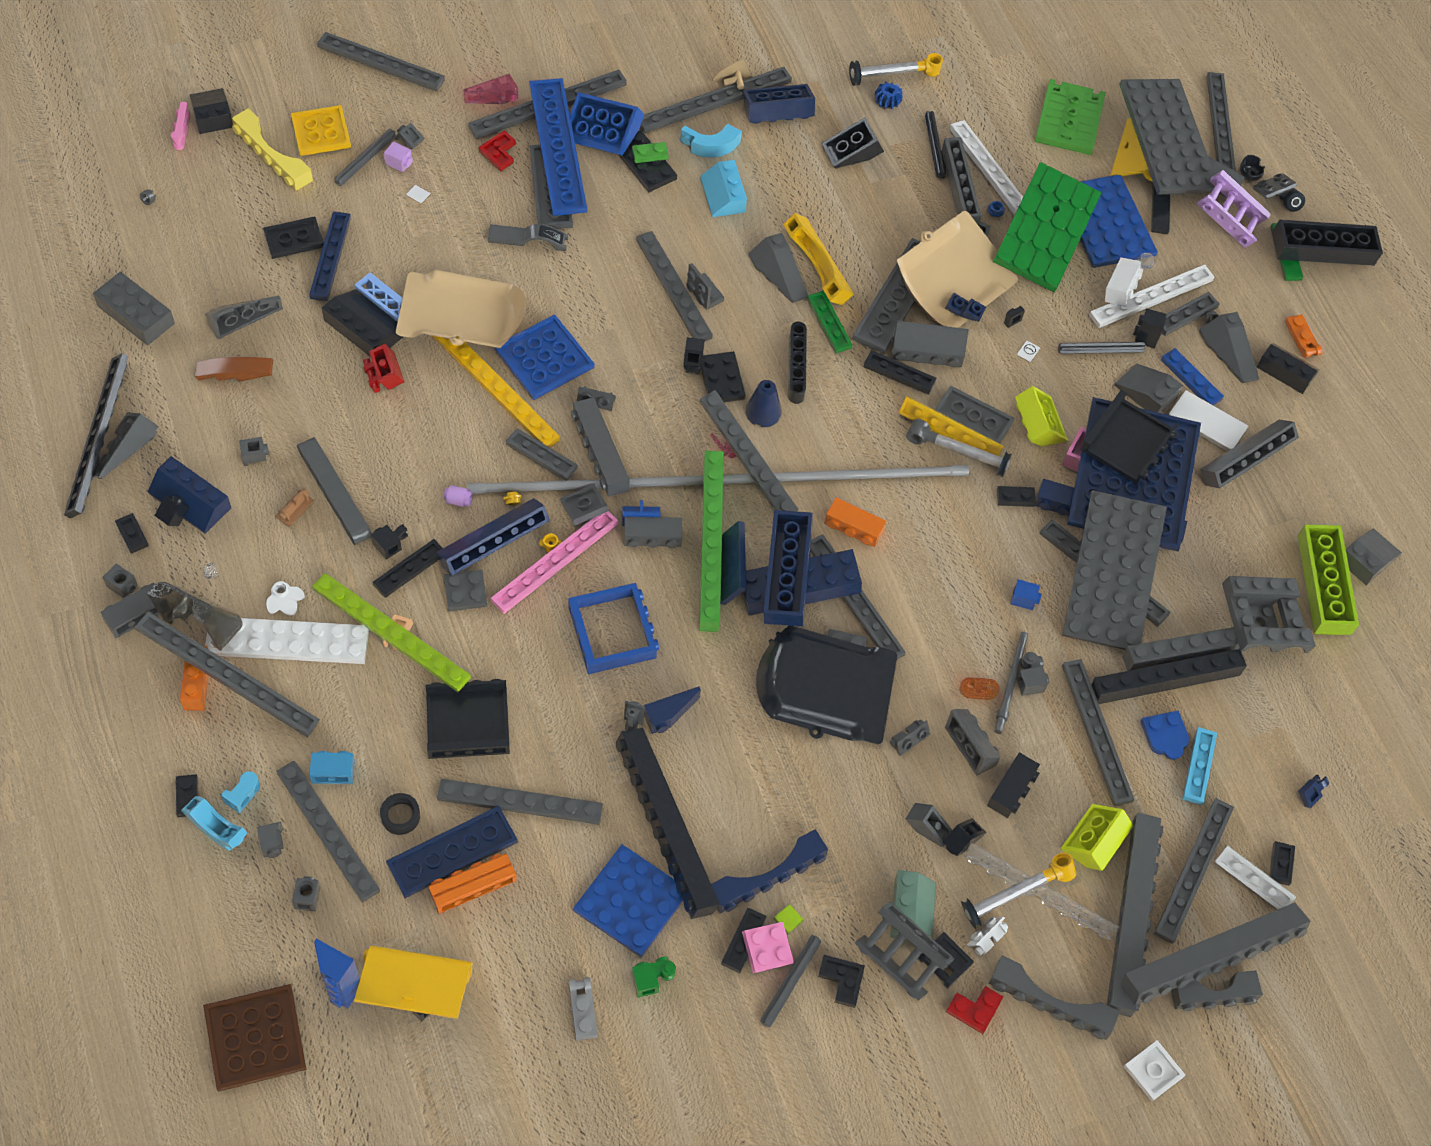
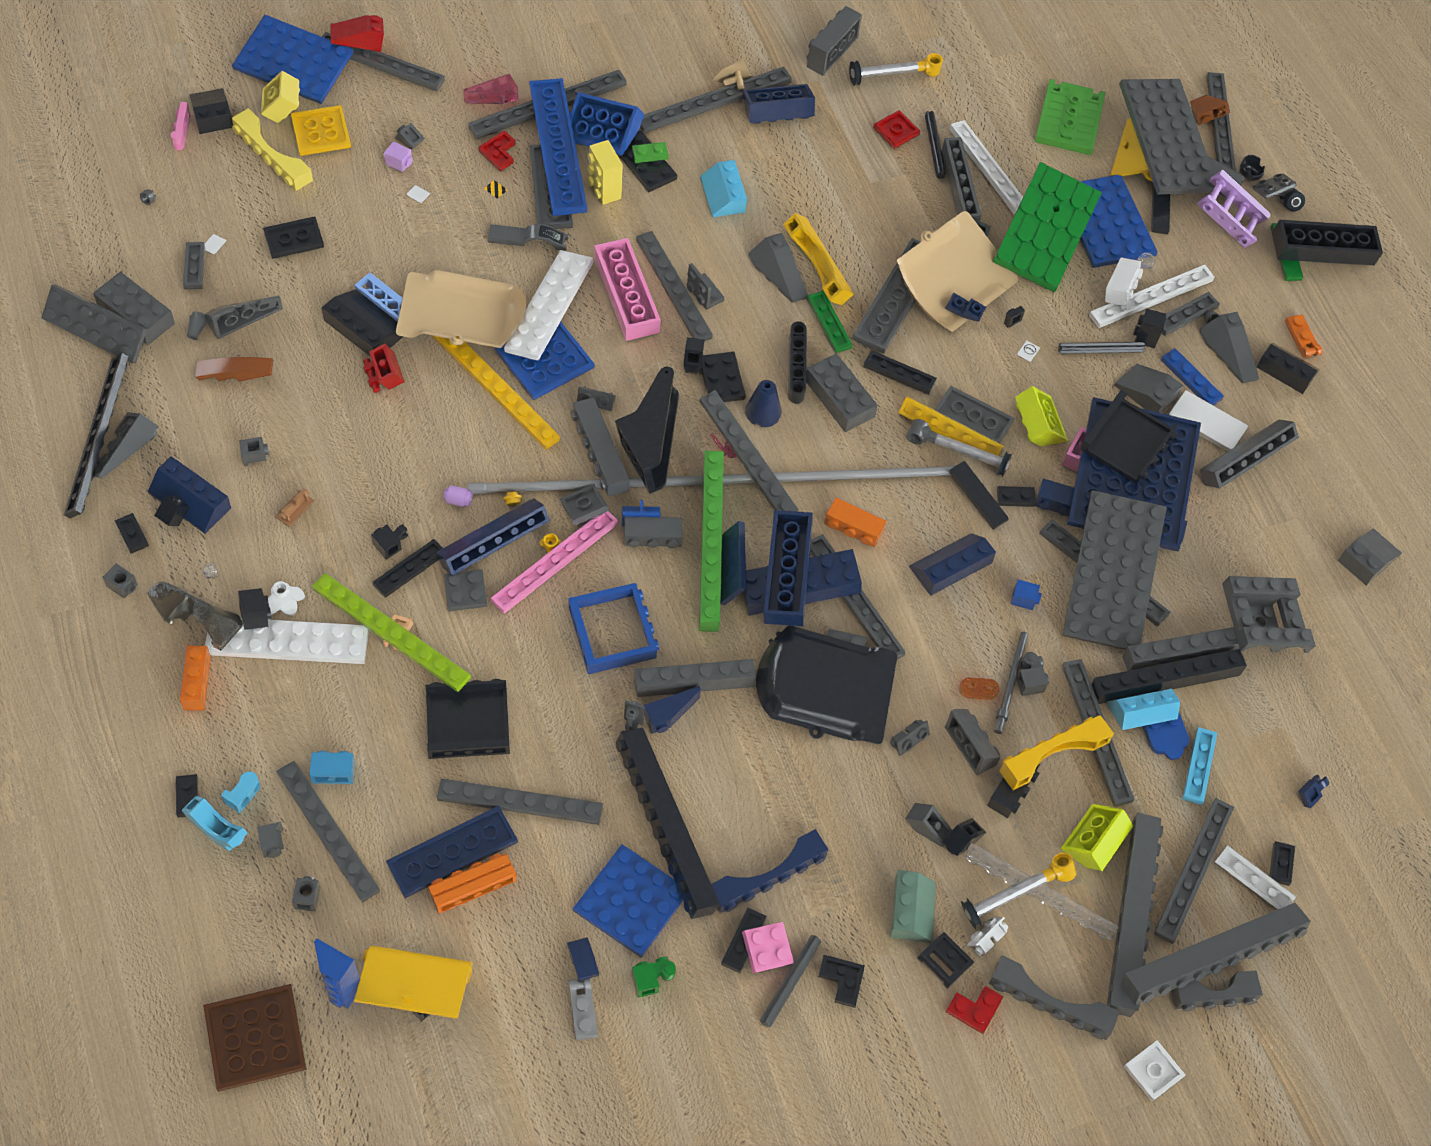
(93, 323): none -> dark grey plate
(129, 611): dark grey brick -> none
(194, 265): none -> dark grey plate
(196, 324): none -> dark grey cone
(214, 244): none -> white sticker
(227, 674): dark grey plate -> none
(254, 608): none -> black brick
(280, 97): none -> light yellow brick
(286, 48): none -> blue plate
(330, 256): dark blue plate -> none
(334, 491): dark grey beam -> none
(360, 32): none -> red slope
(364, 157): dark grey axle -> none
(400, 798): black tyre -> none
(495, 189): none -> sticker
(541, 454): dark grey plate -> none
(549, 305): none -> white plate
(583, 959): none -> dark blue slope
(605, 172): none -> light yellow brick
(627, 289): none -> bright pink brick
(650, 430): none -> black piece
(684, 677): none -> dark grey brick
(711, 145): medium azure arch -> none
(789, 917): lime tile -> none
(834, 40): none -> dark grey brick
(841, 392): none -> dark grey brick
(853, 145): black slope -> none
(888, 95): blue gear -> none
(896, 129): none -> red plate
(922, 942): dark grey fence -> none
(929, 344): dark grey slope -> none
(953, 563): none -> dark blue slope
(978, 495): none -> black tile
(996, 209): blue plate -> none
(1089, 736): none -> yellow arch
(1145, 709): none -> medium azure slope
(1208, 108): none -> dark orange slope
(1328, 580): lime brick -> none

